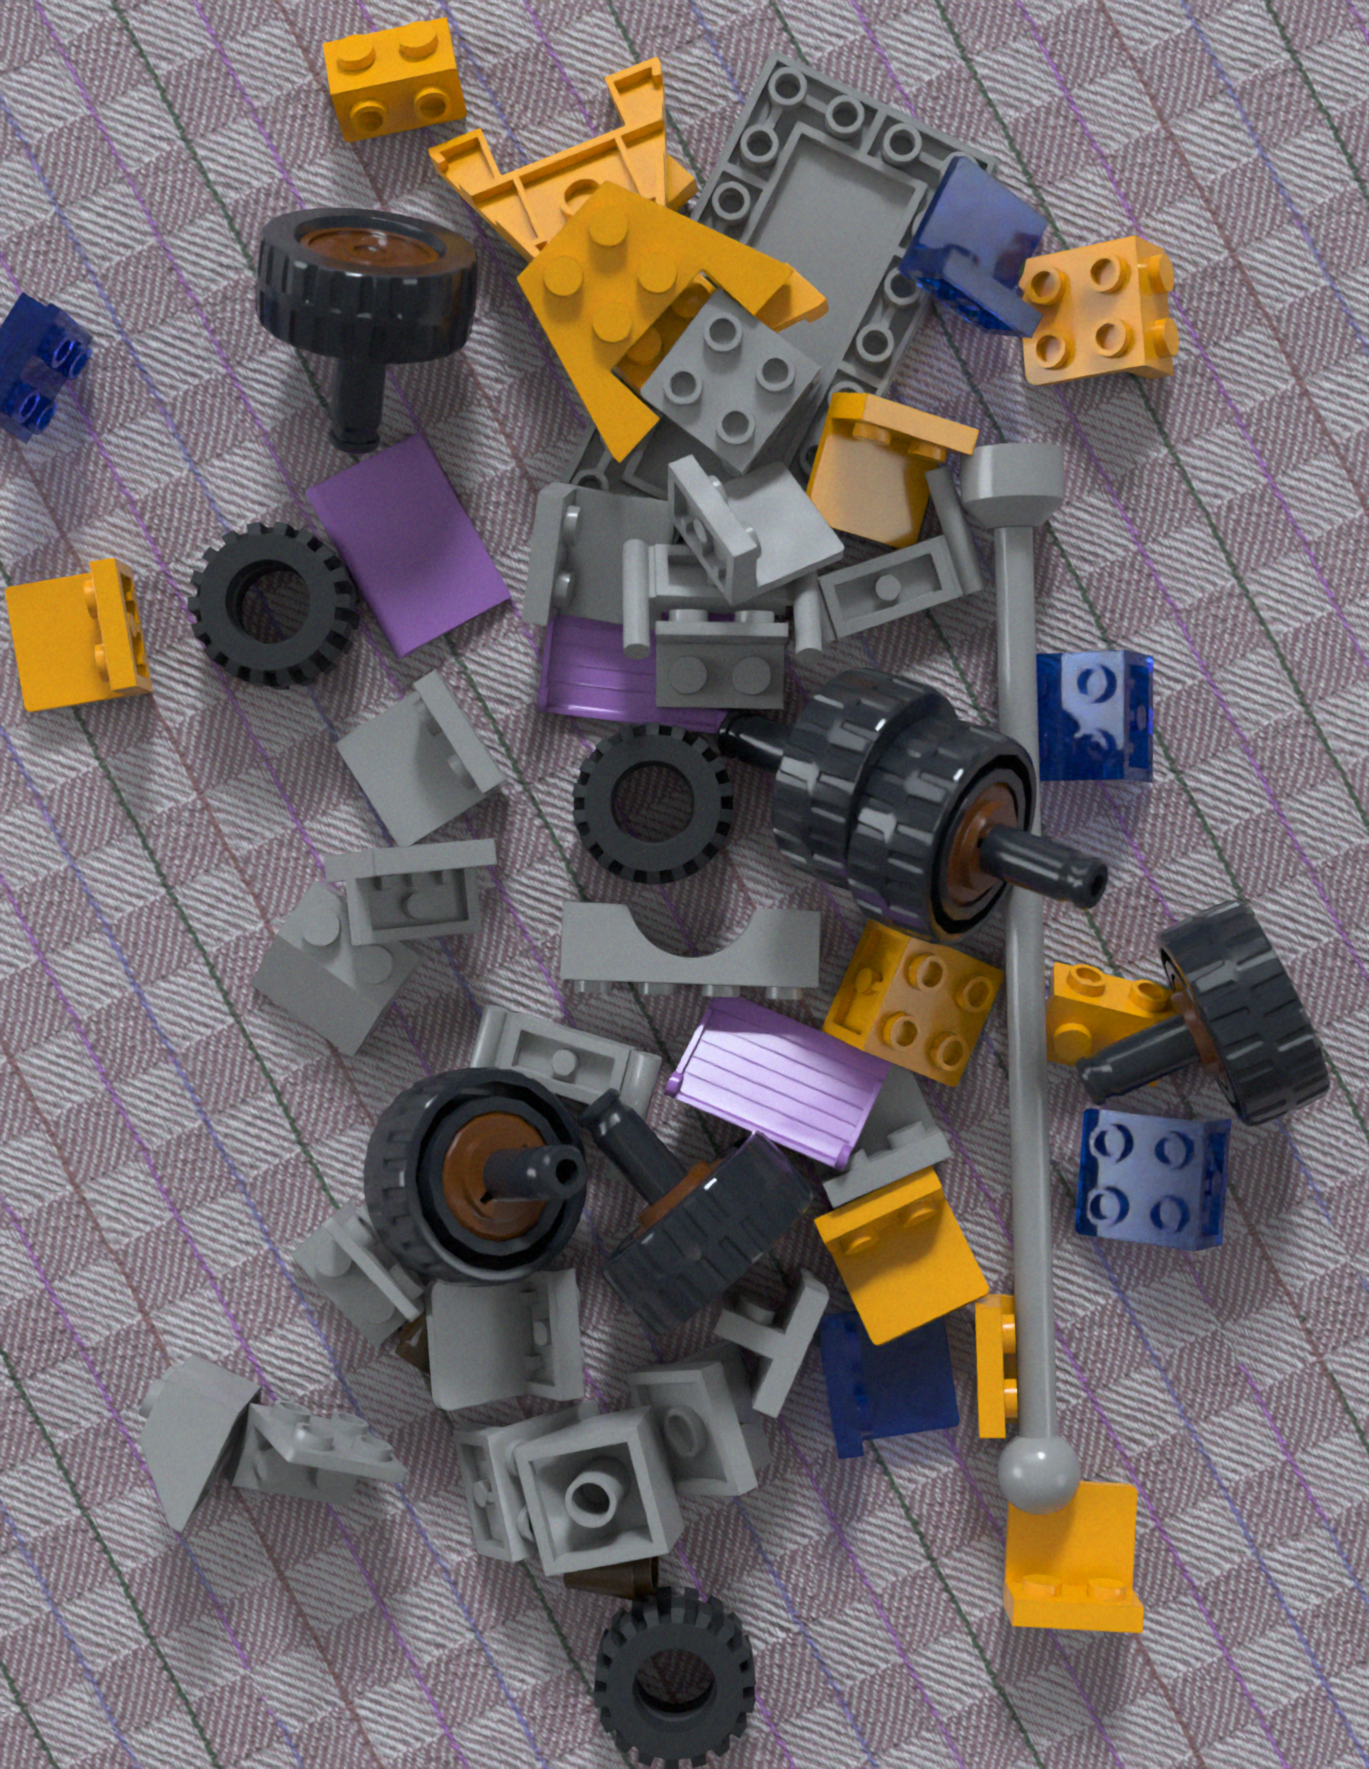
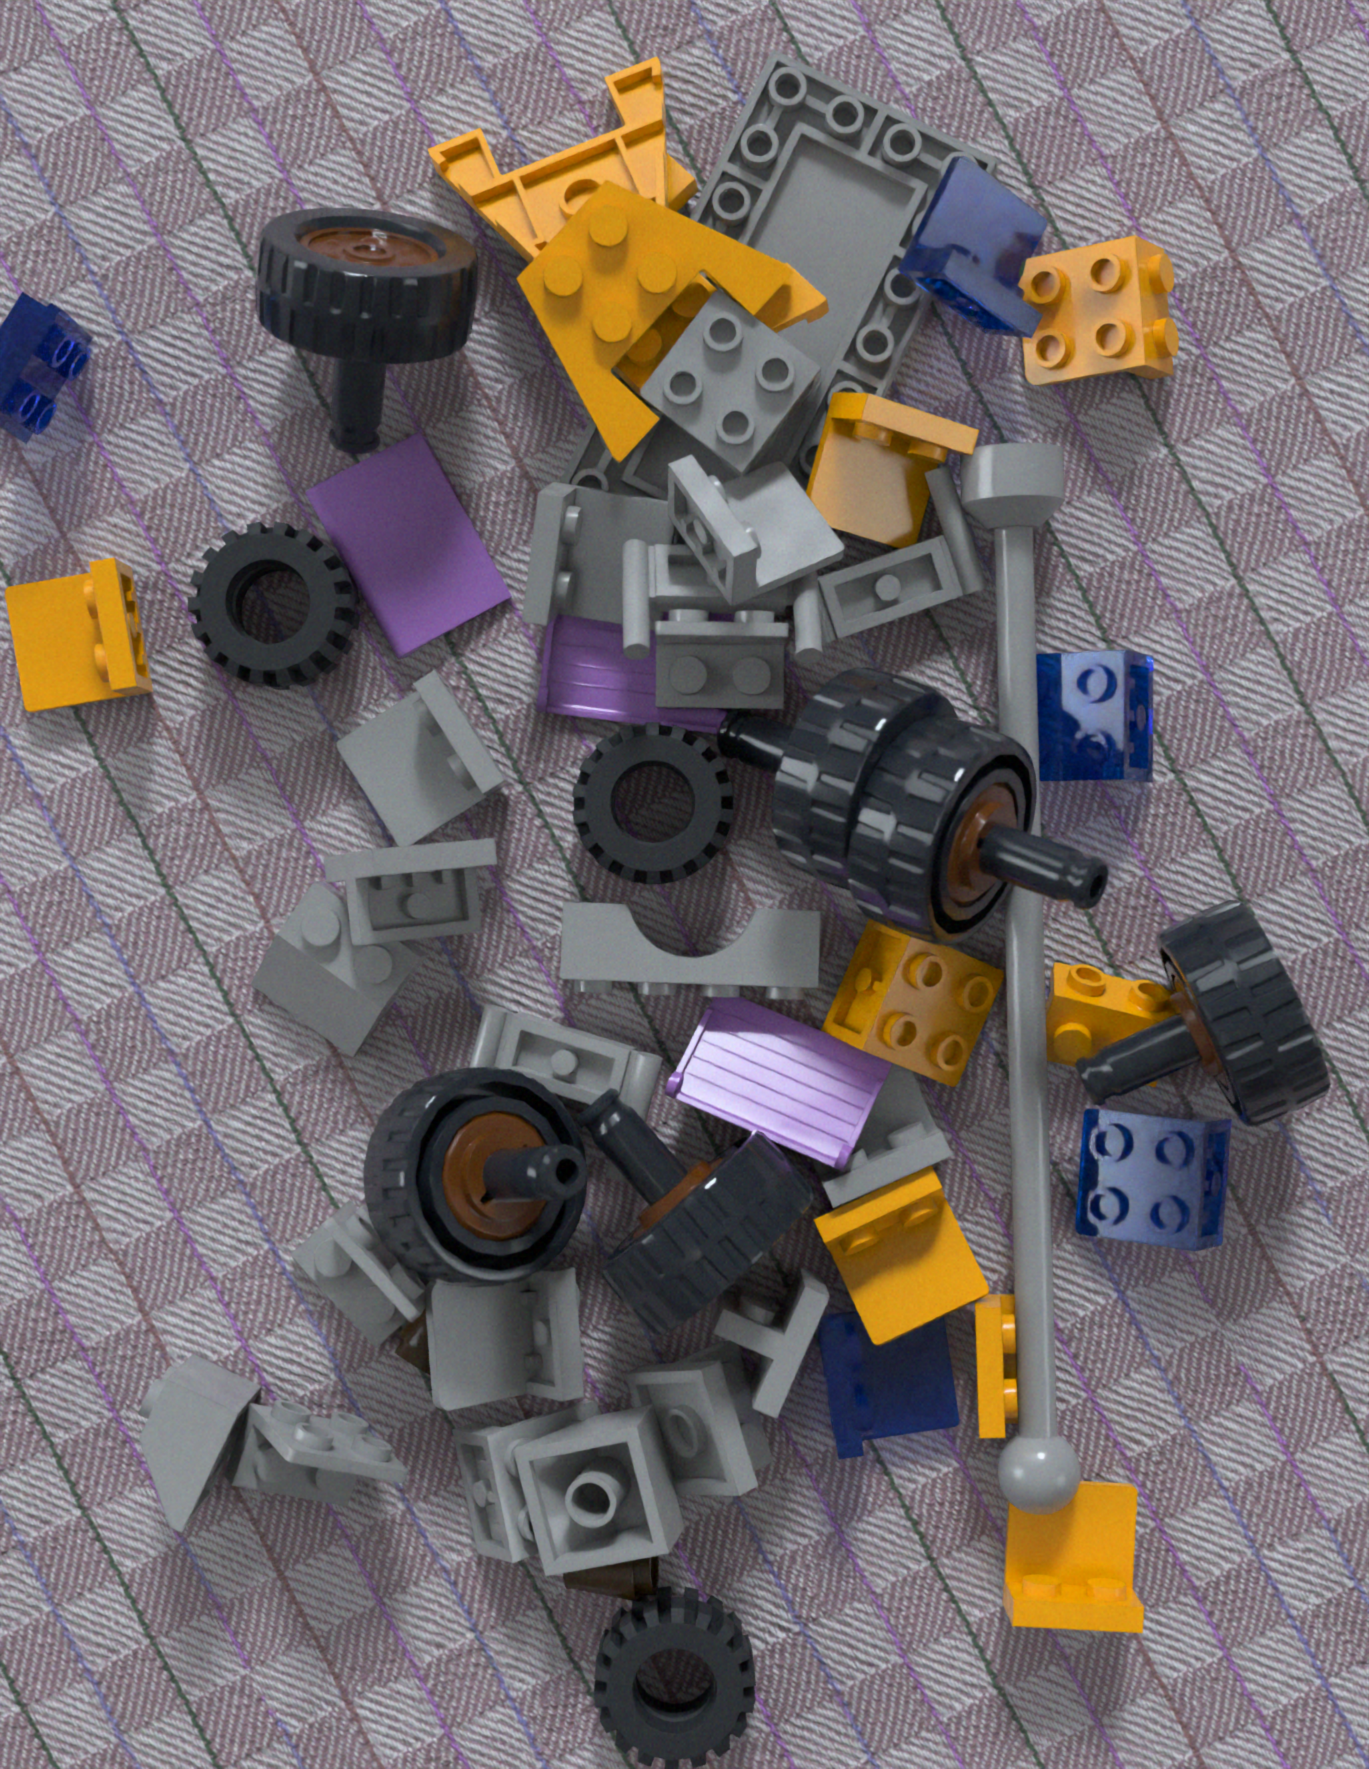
(394, 80): light orange bracket -> none

